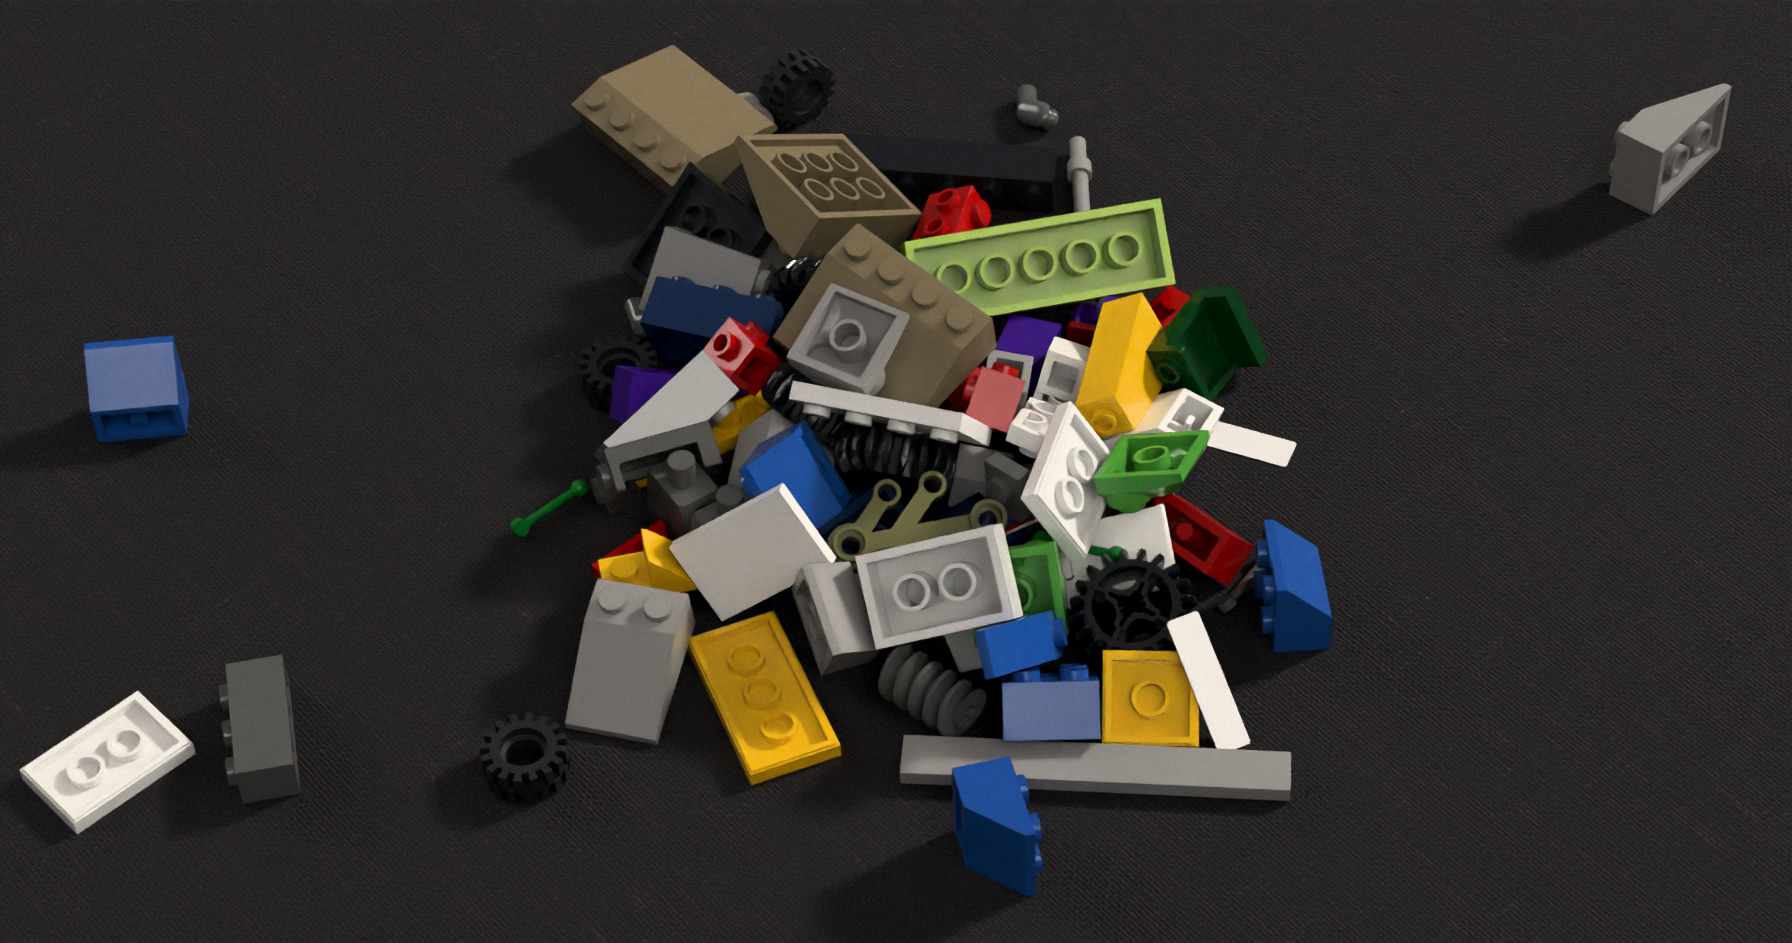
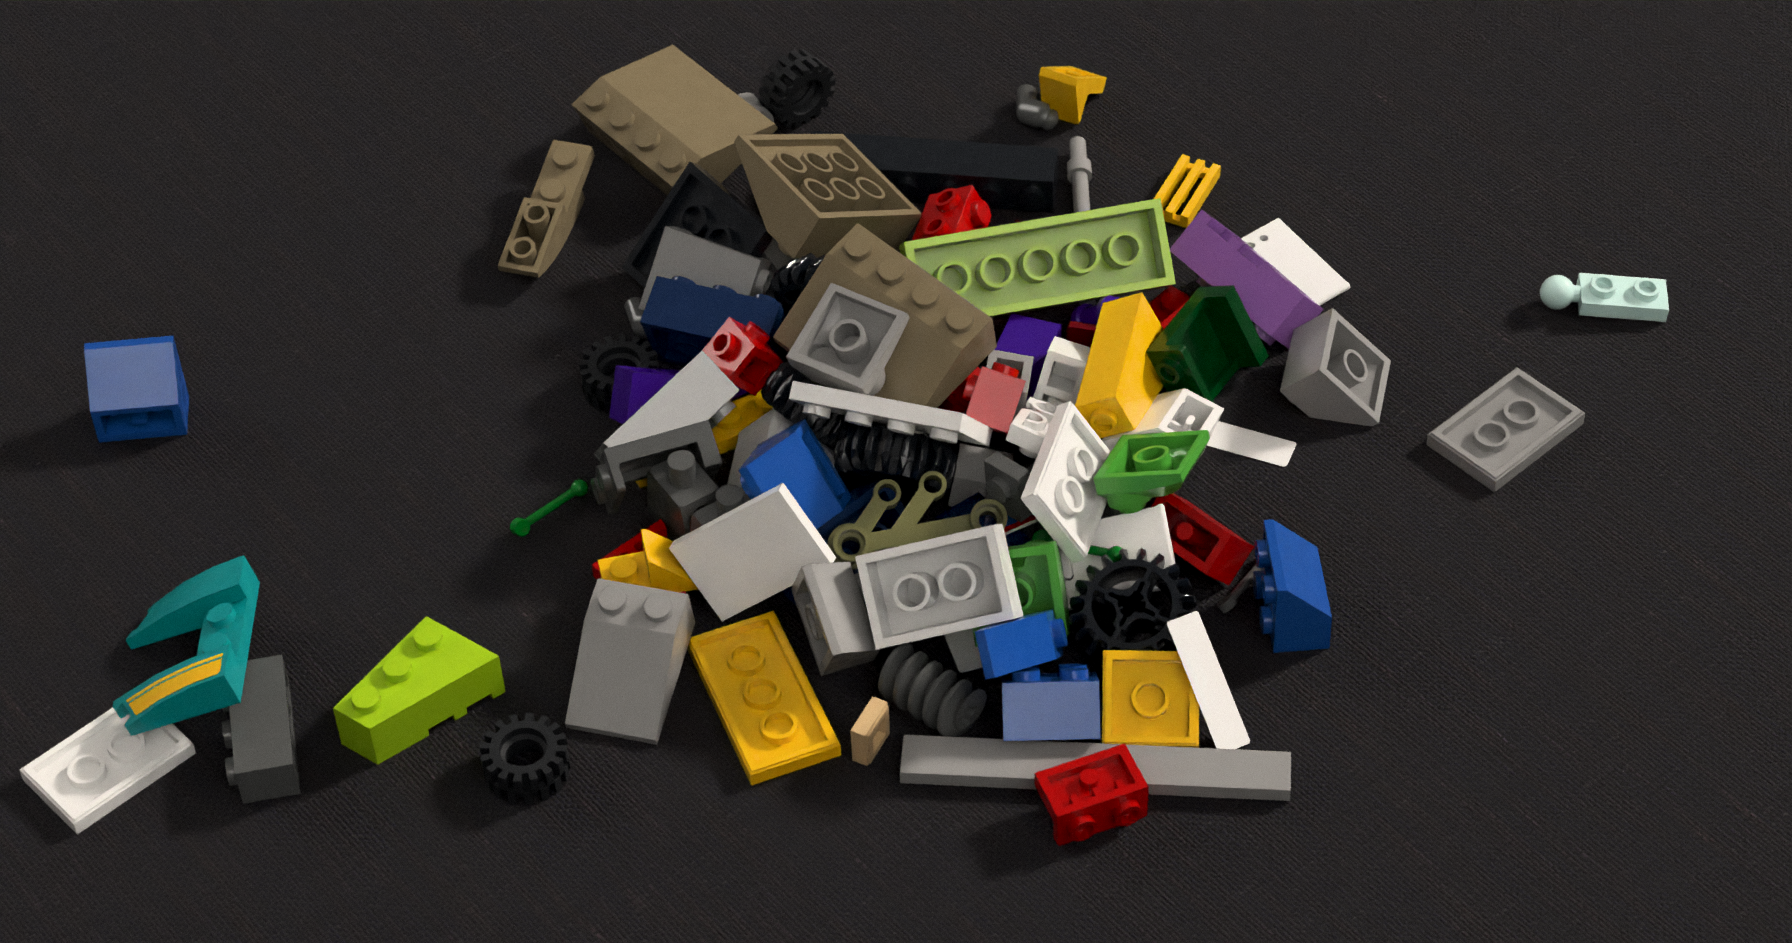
(224, 608): none -> teal wedge
(414, 688): none -> lime wedge
(551, 211): none -> dark tan slope
(870, 731): none -> tan tile
(994, 824): blue slope -> none
(1067, 90): none -> yellow slope
(1093, 794): none -> red bracket
(1183, 167): none -> yellow tile
(1265, 292): none -> medium lavender wedge
(1297, 261): none -> white container
(1335, 372): none -> light grey slope
(1505, 429): none -> light grey tile
(1609, 296): none -> light aqua plate
(1667, 147): light grey slope -> none

